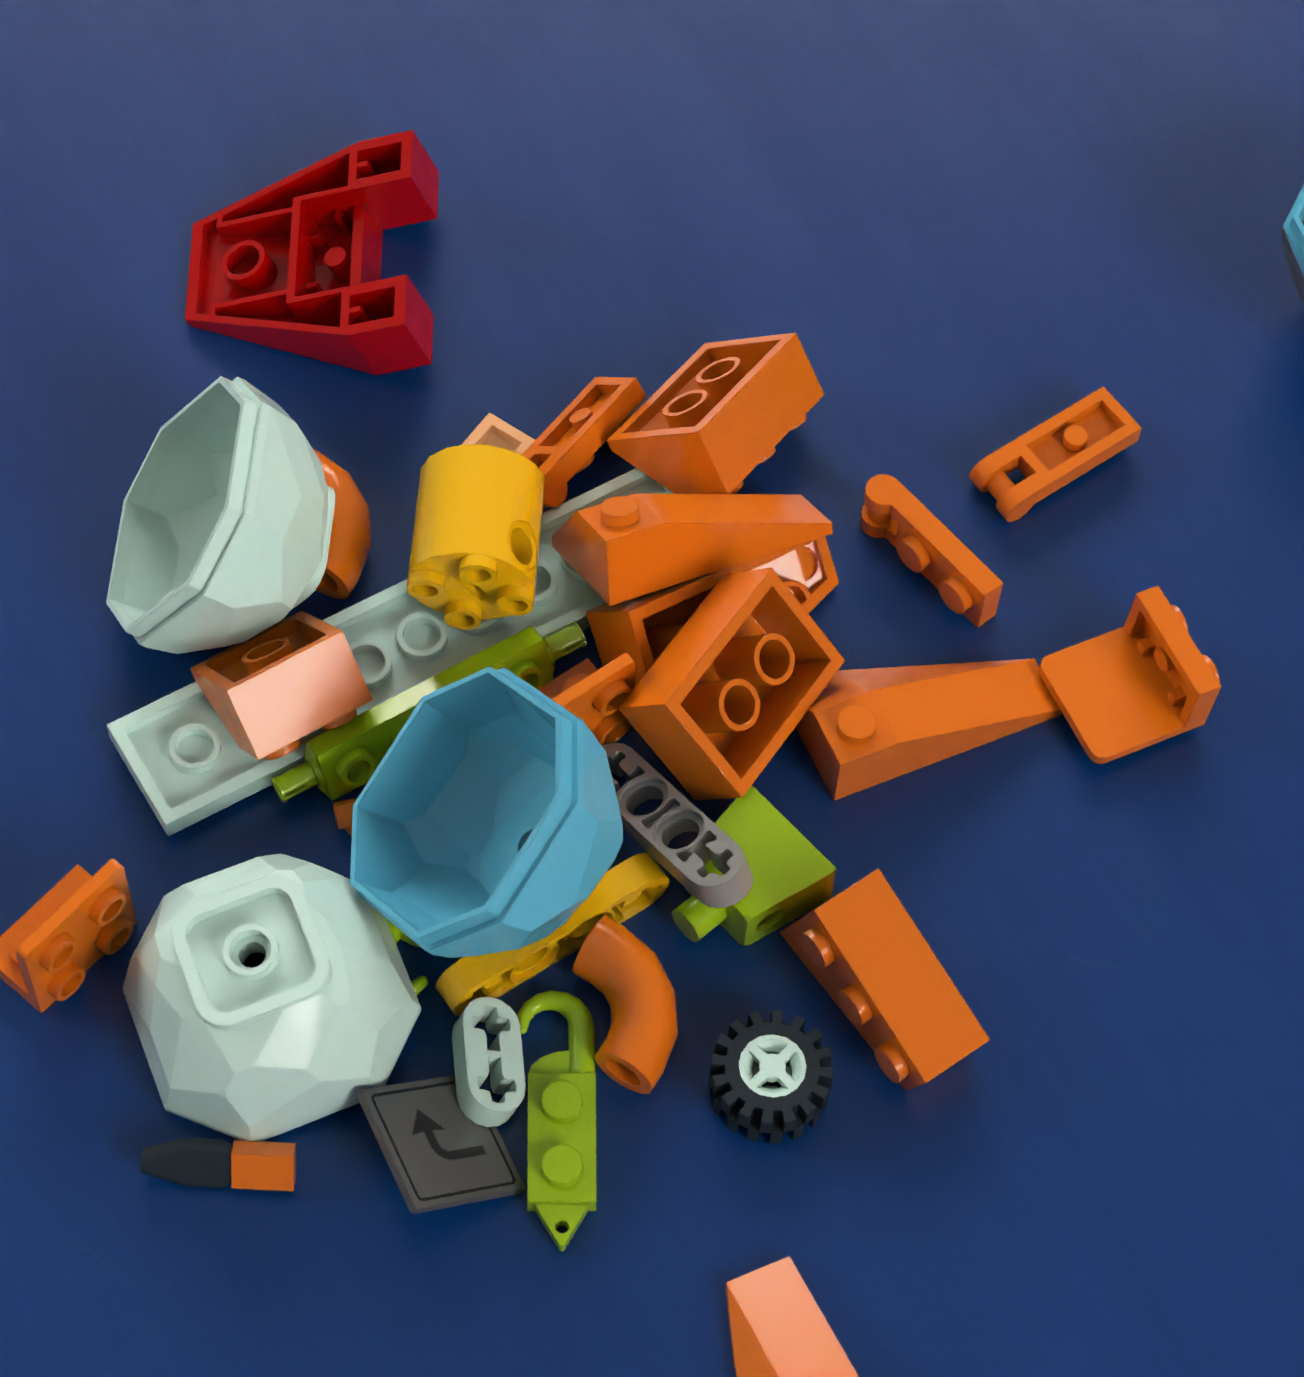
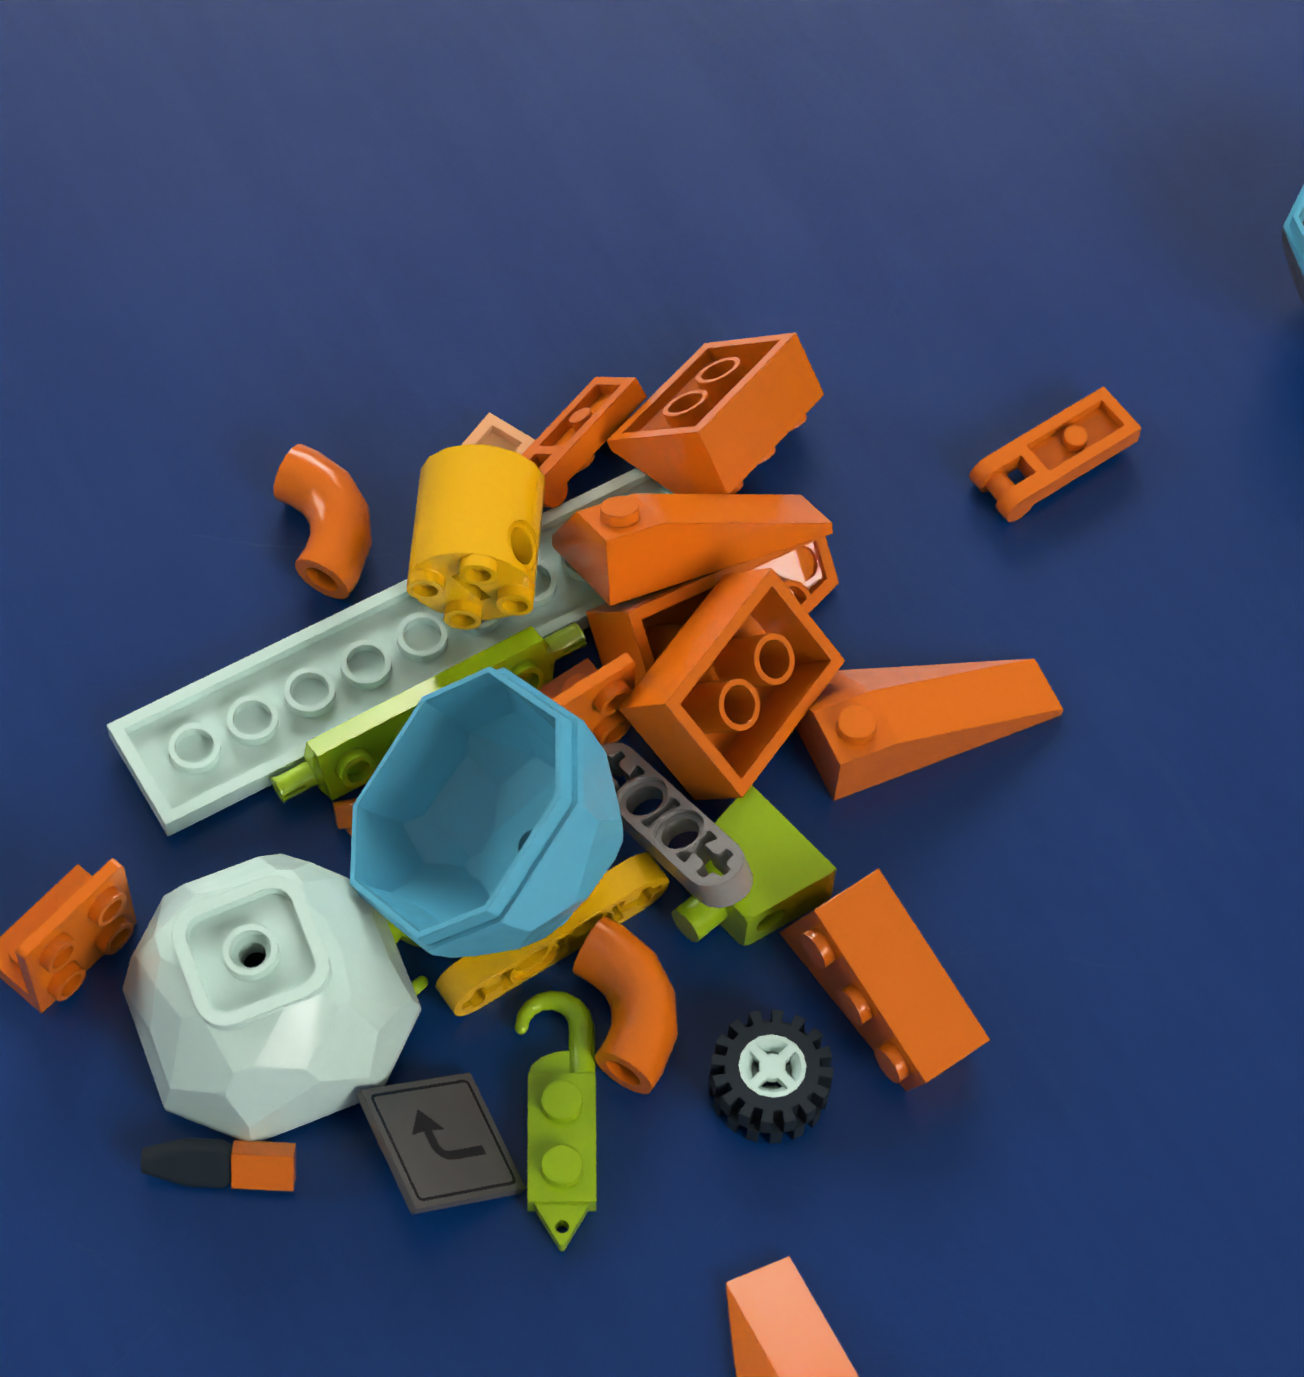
(220, 524): light aqua rock -> none
(284, 685): orange slope -> none
(305, 260): red wedge -> none
(501, 1060): light aqua beam -> none
(930, 548): orange plate -> none
(1133, 681): orange bracket -> none

